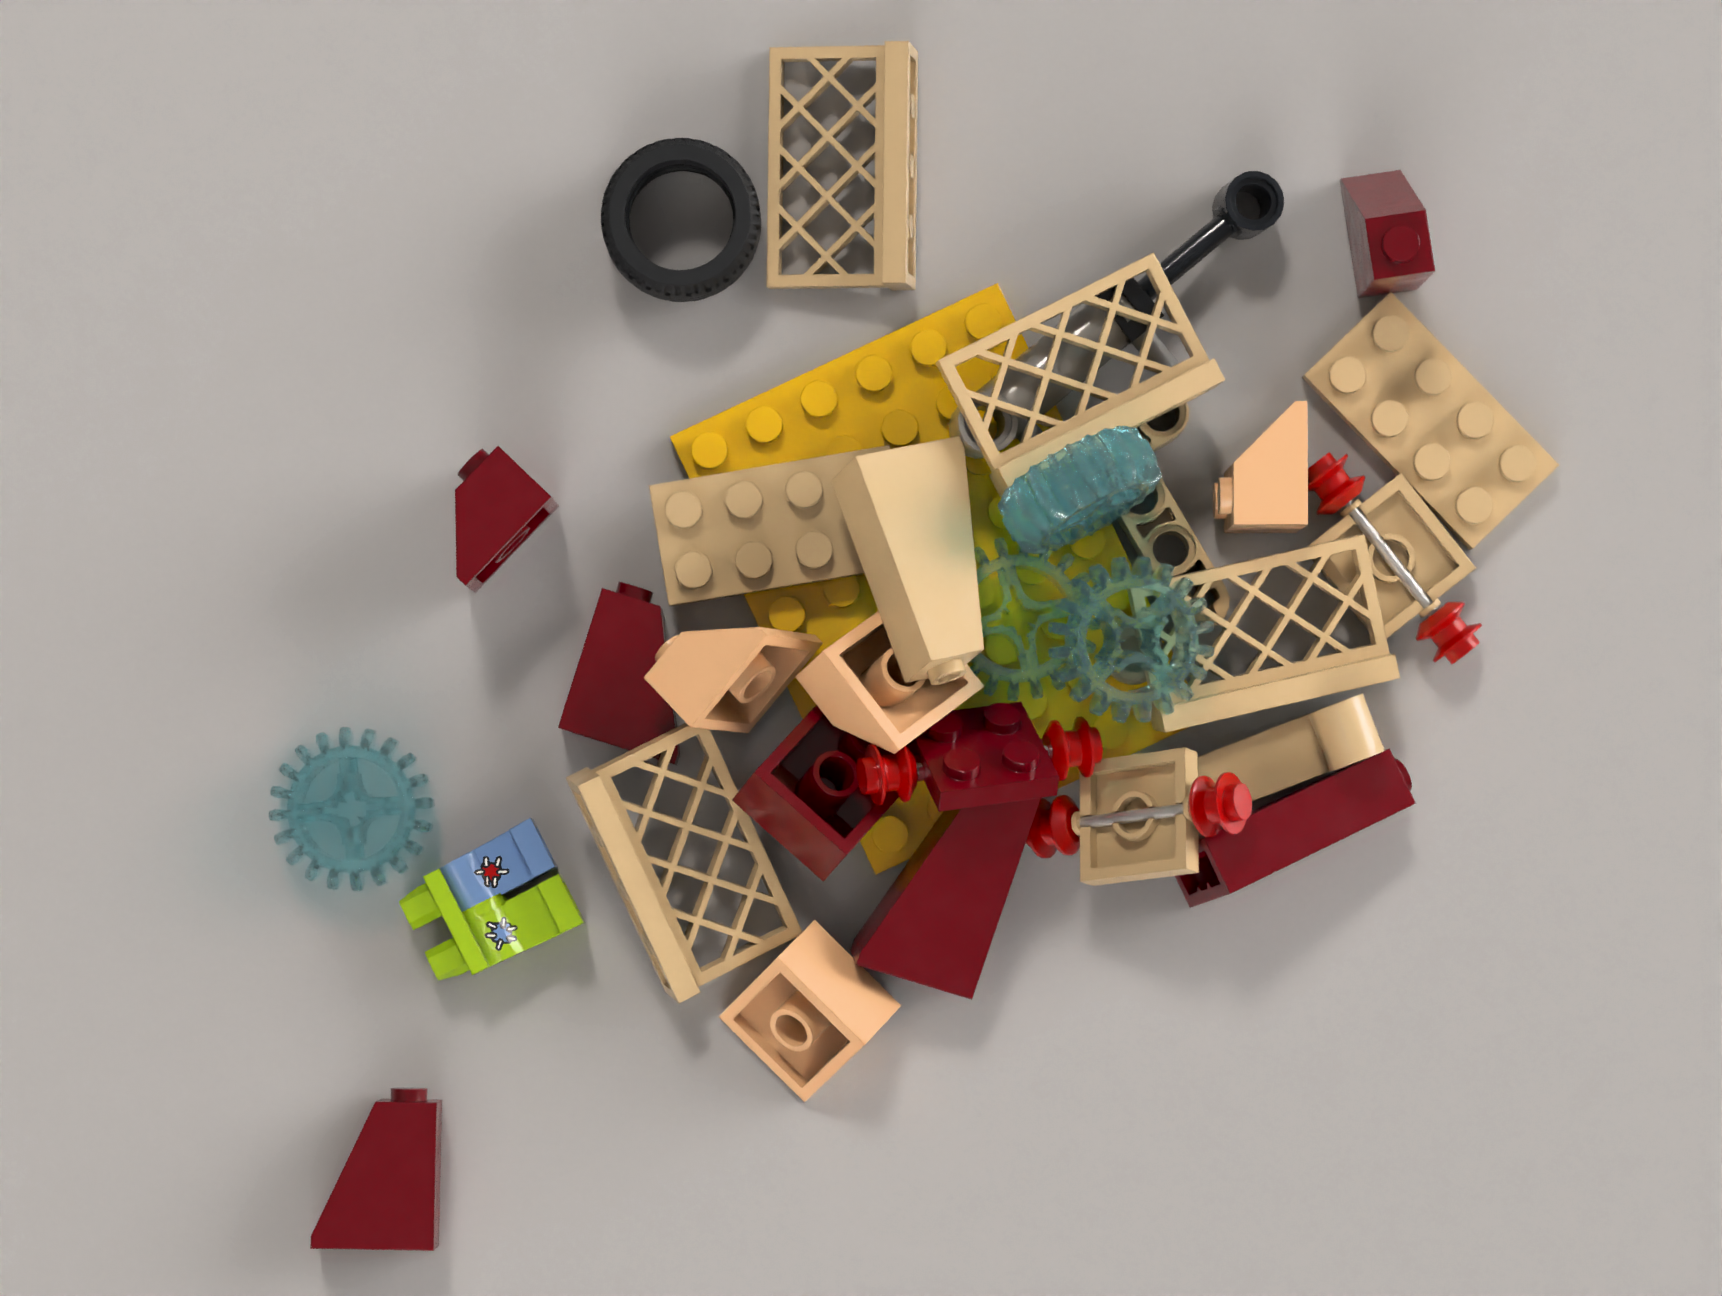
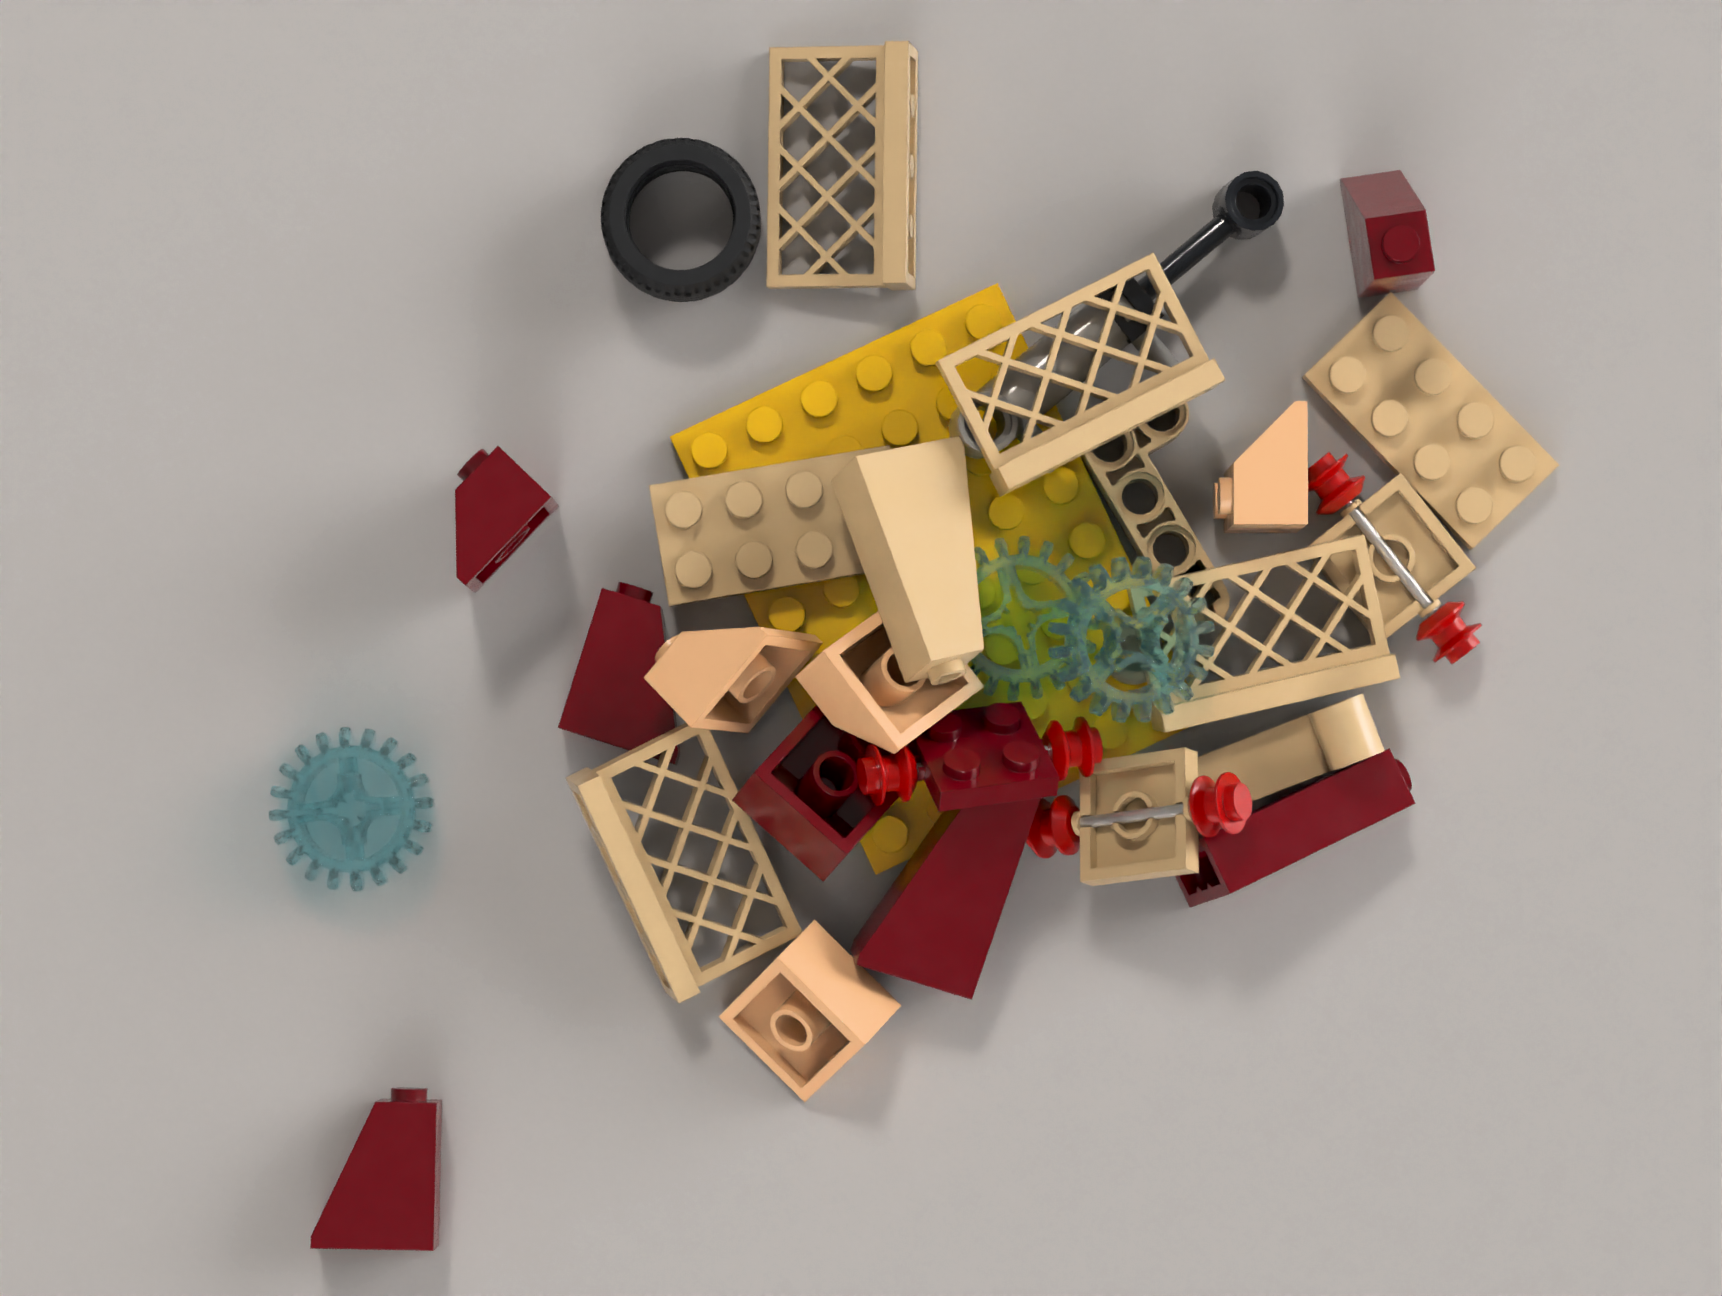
(475, 907): lime hips -> none
(1079, 489): clear light blue gear -> none

